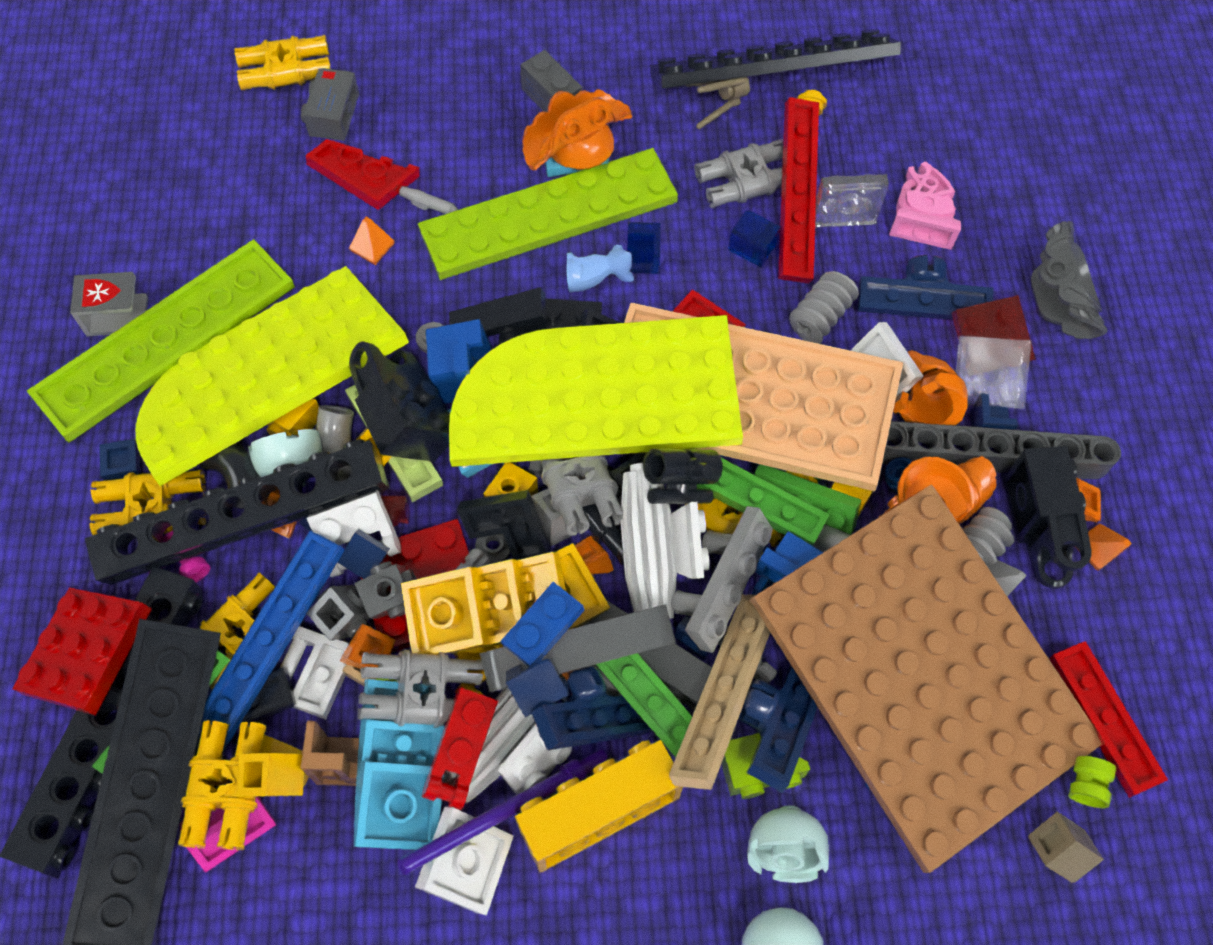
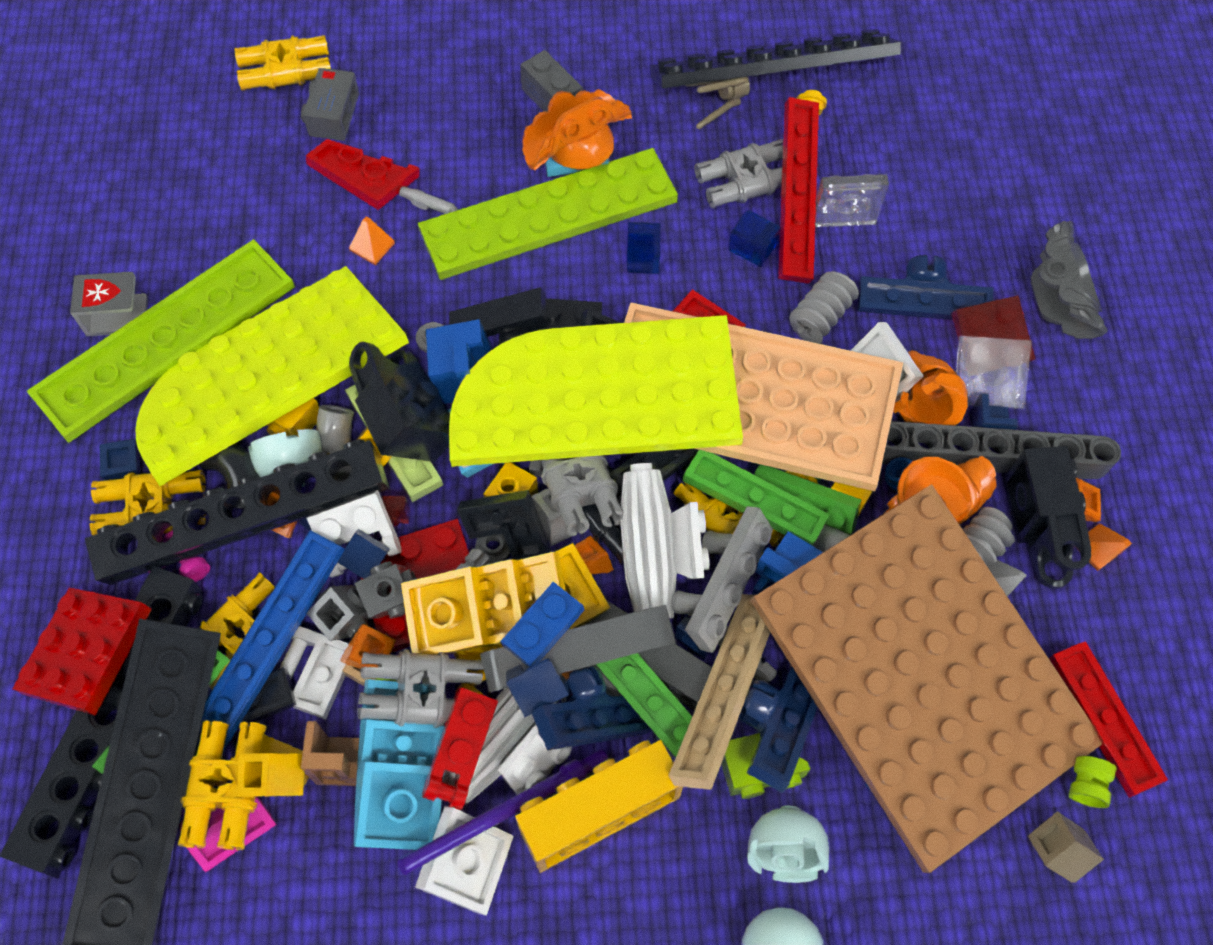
(593, 269): light blue animal -> none
(681, 473): black pin -> none
(927, 210): bright pink piece -> none

